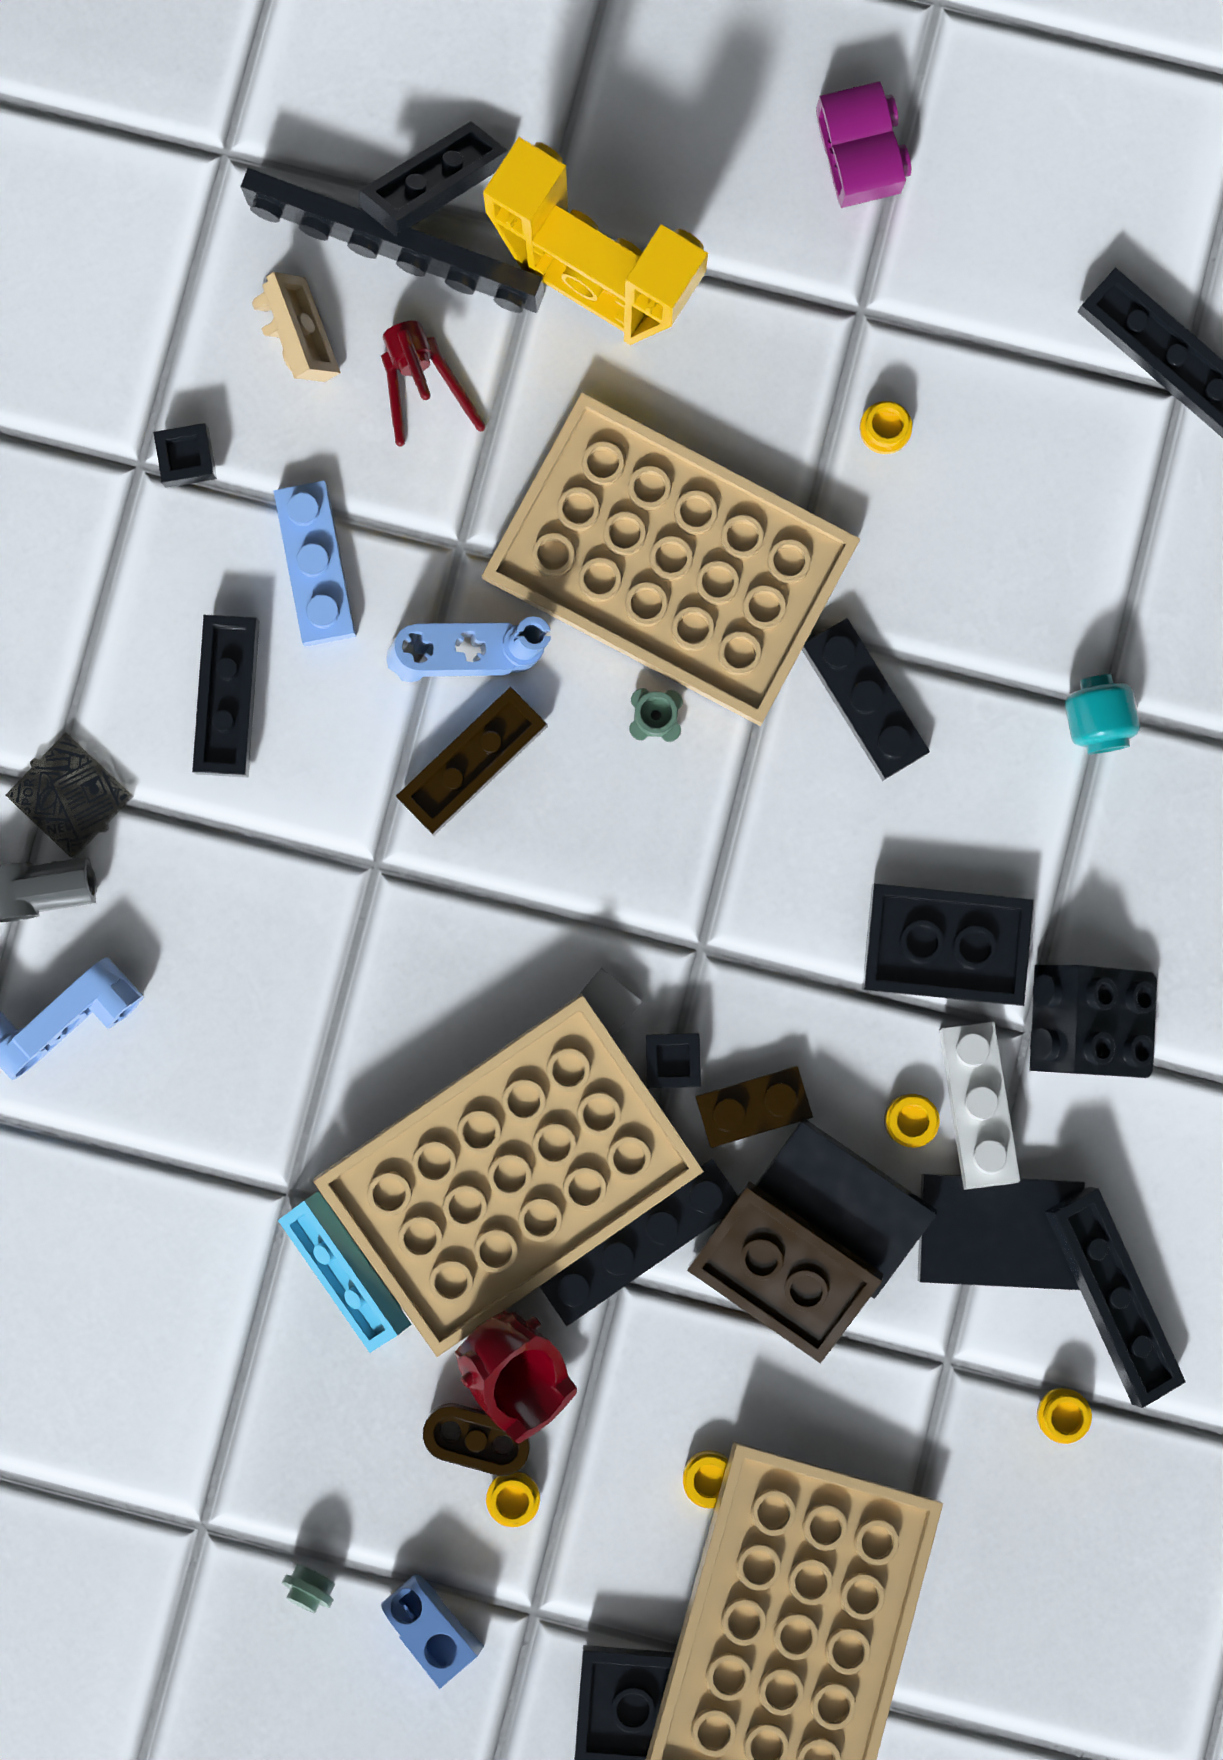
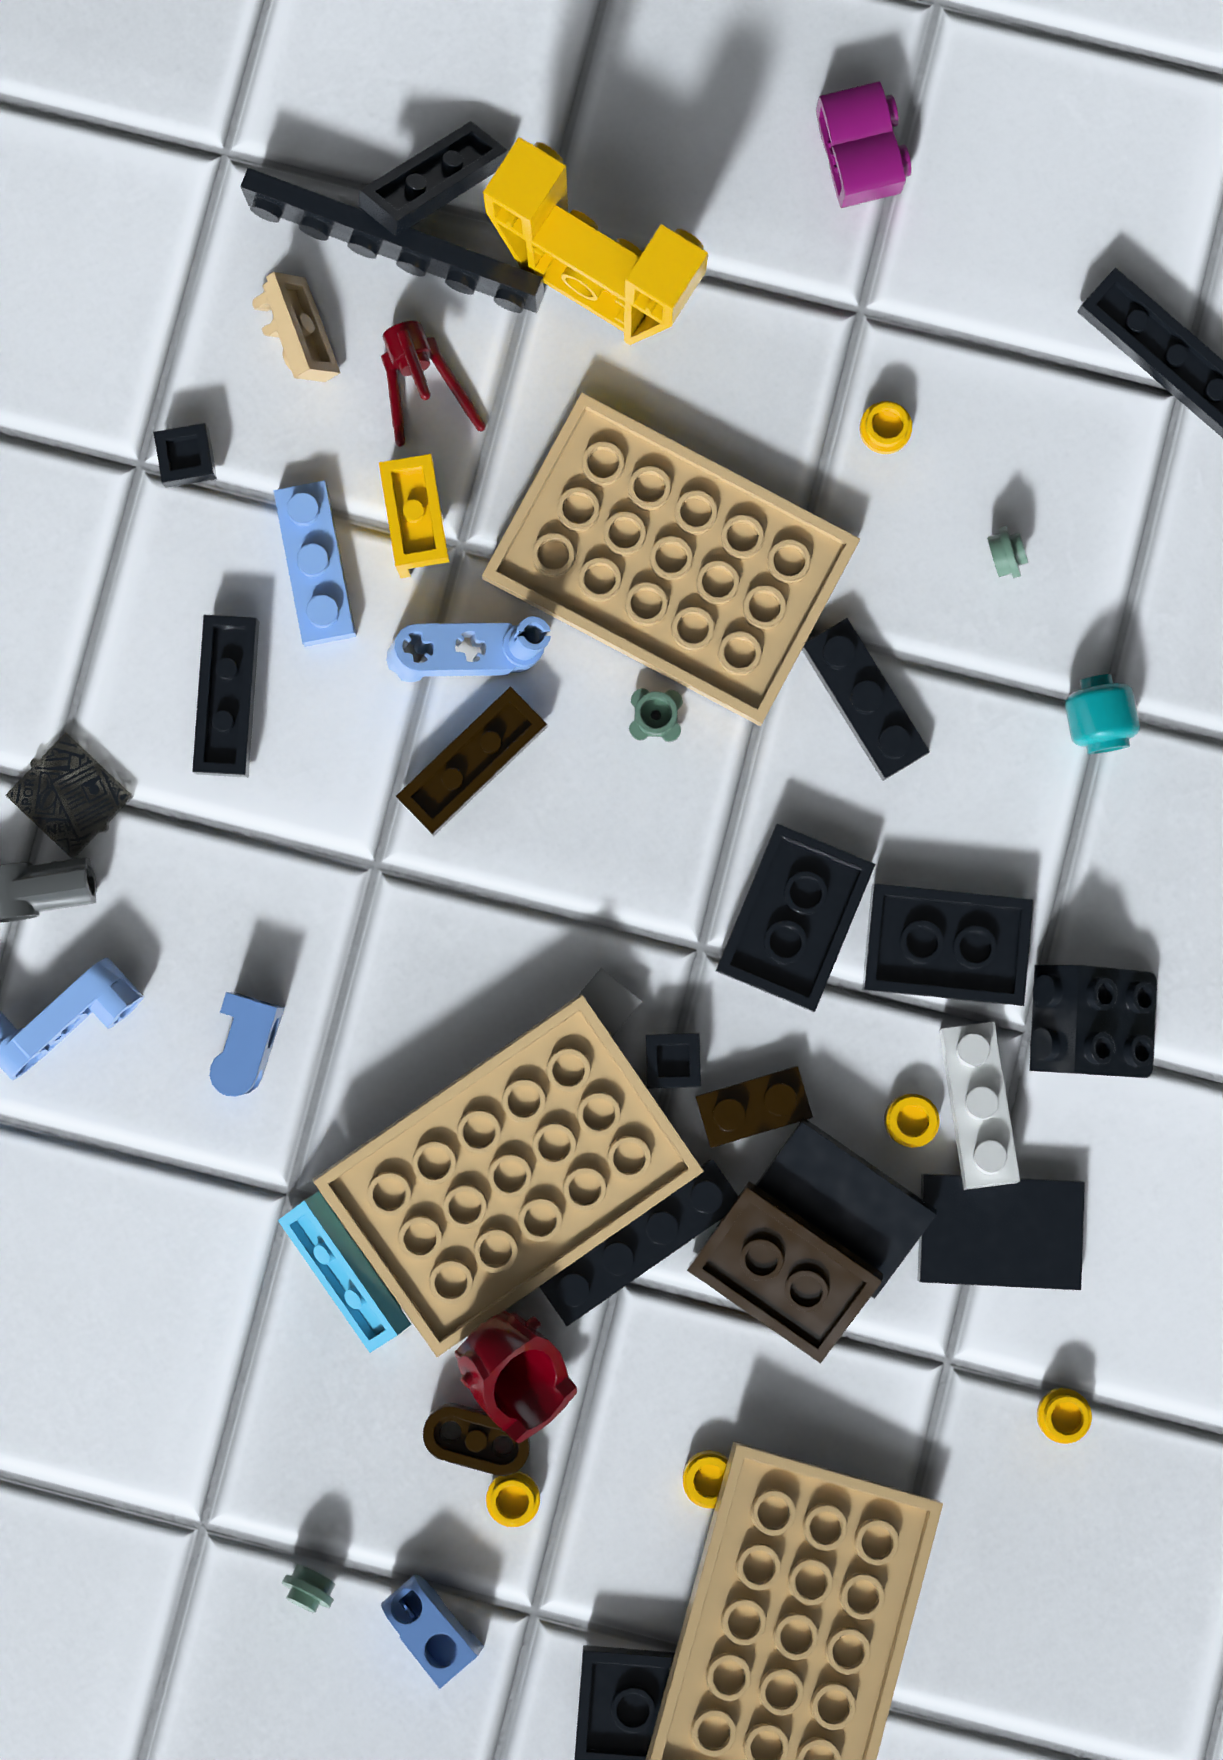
(248, 1044): none -> medium blue leg
(414, 513): none -> yellow panel
(795, 917): none -> black plate
(1007, 552): none -> sand green plate
(1115, 1296): black plate -> none

